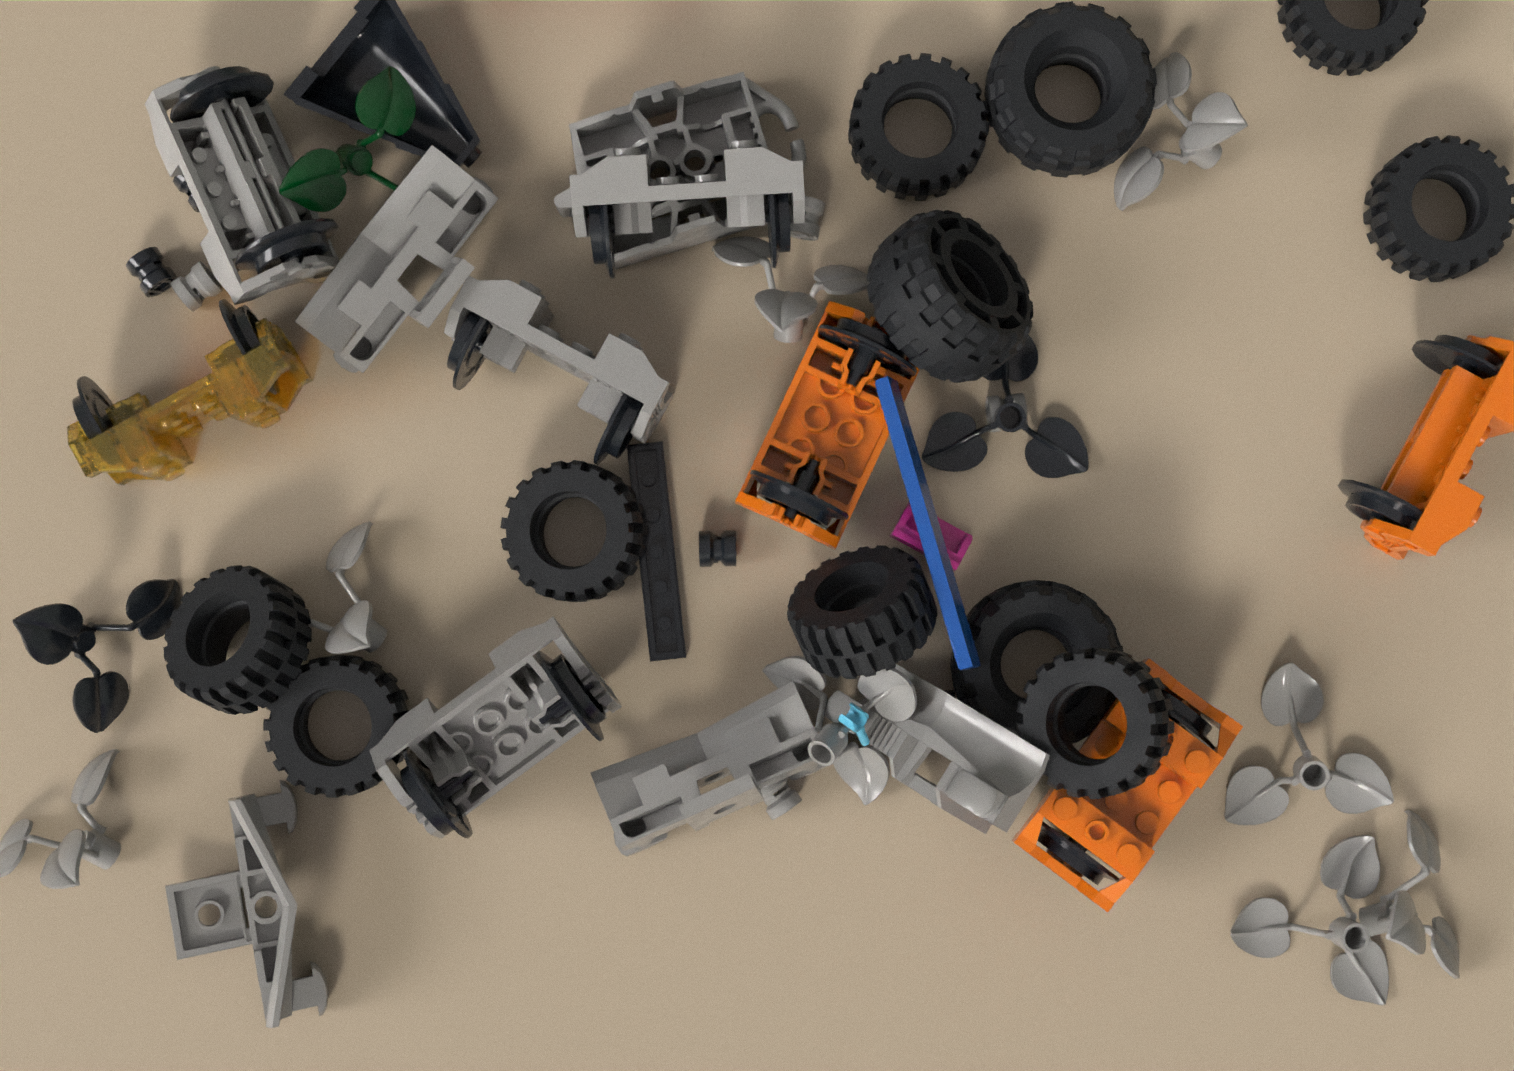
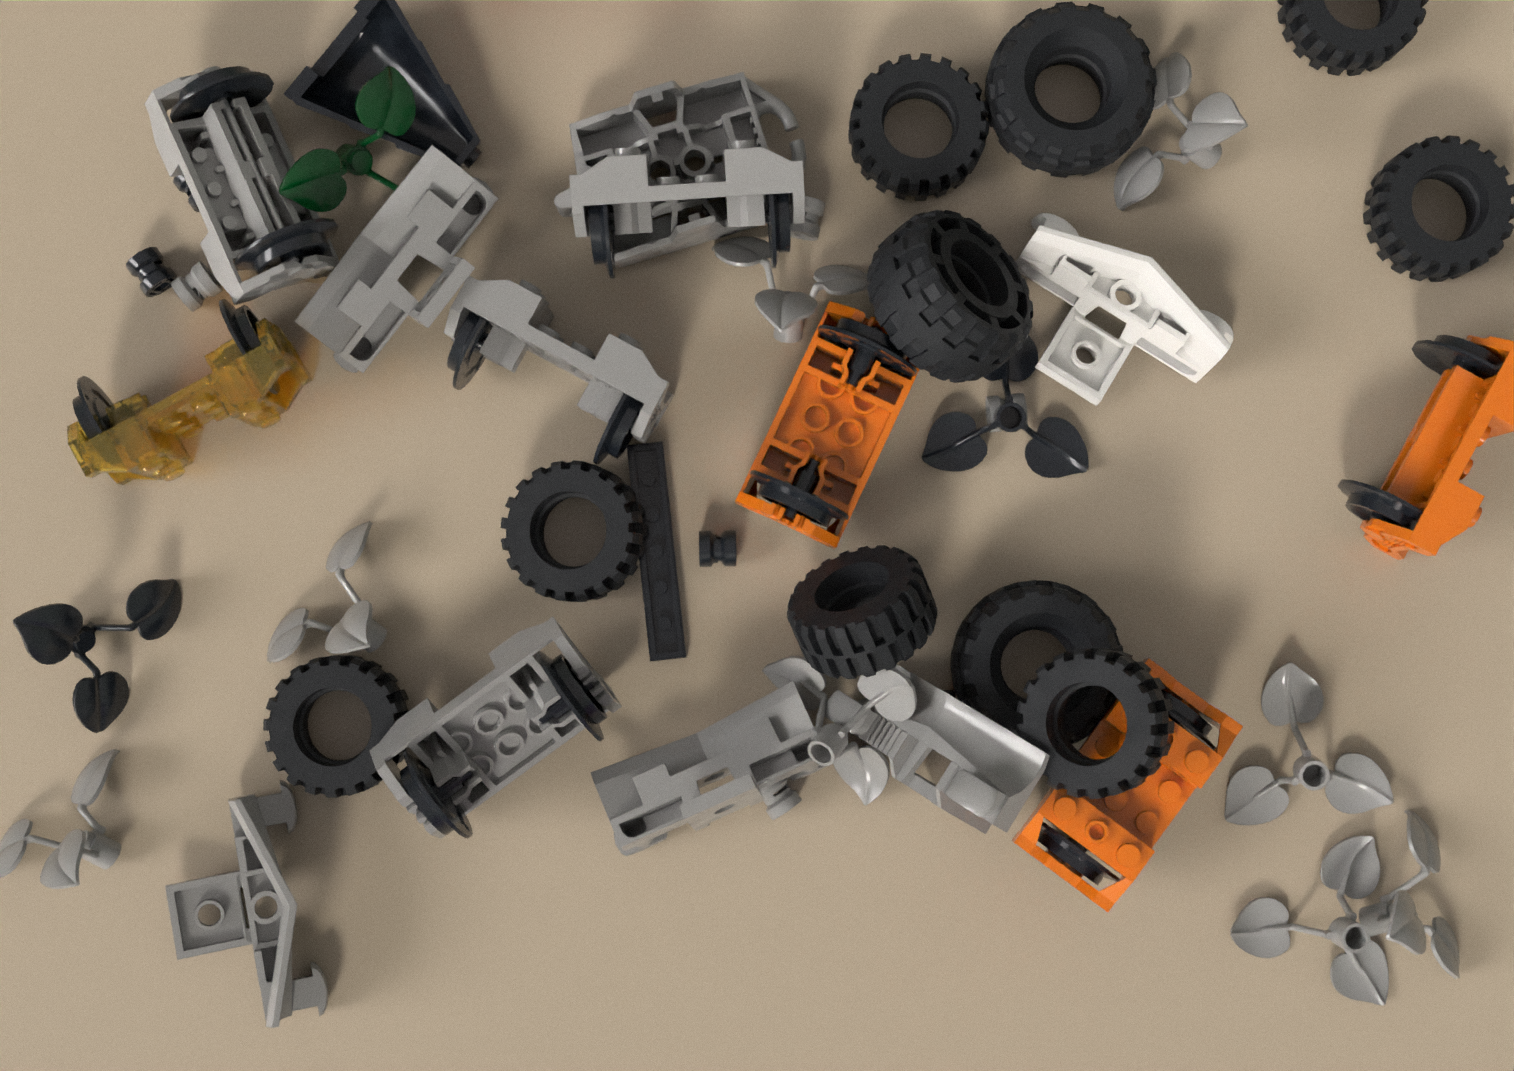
(209, 621): black tyre -> none
(855, 720): medium azure hand -> none
(927, 524): blue tile -> none
(956, 540): dark pink hinge -> none
(1157, 321): none -> white piece

